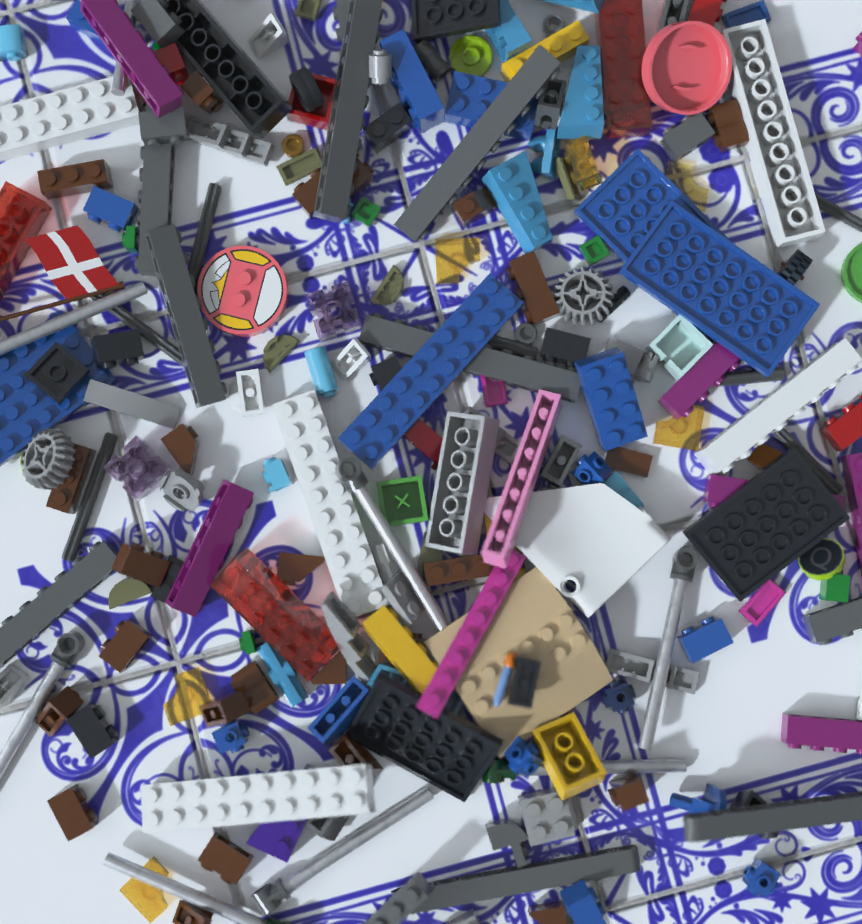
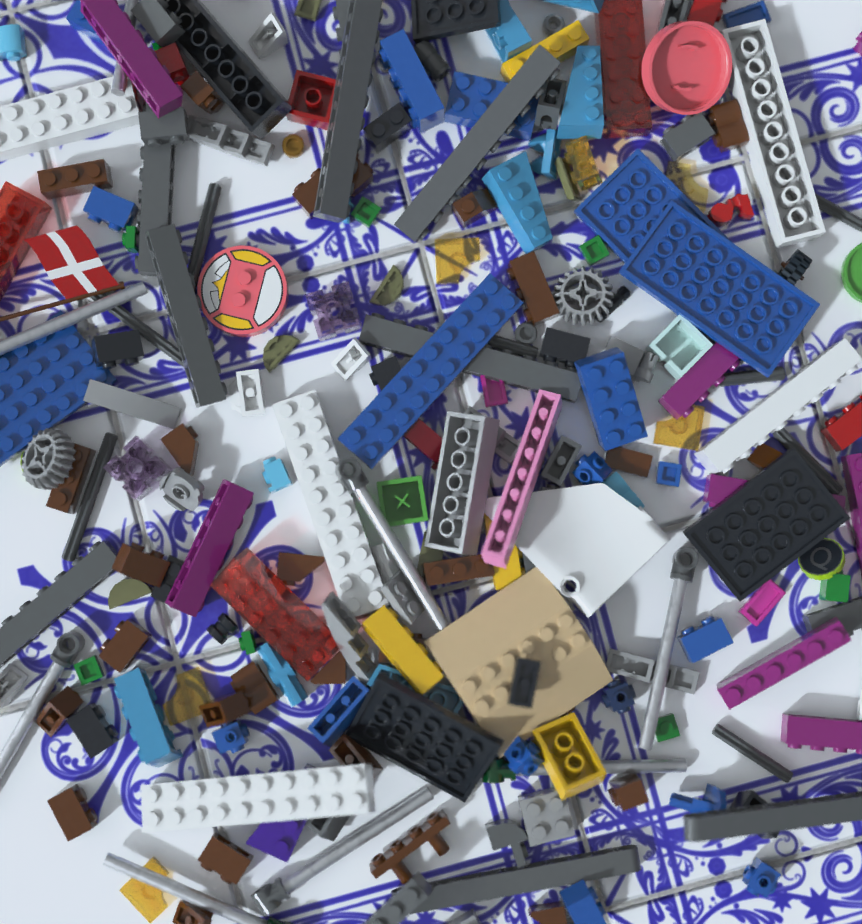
(57, 373): black plate -> none
(89, 670): none -> green plate
(146, 719): none -> dark azure wedge
(222, 628): none -> black wheel
(300, 166): olive tile -> none
(306, 89): black tyre -> none
(321, 372): medium azure brick -> none
(380, 66): light grey brick -> none
(402, 848): none -> reddish brown plate
(469, 636): dark pink plate -> none
(471, 56): lime tile -> none
(504, 679): medium blue piece -> none
(666, 728): none -> green plate
(668, 474): none -> blue plate
(722, 213): none -> red leg
(752, 753): none -> dark grey axle
(783, 662): none -> magenta brick

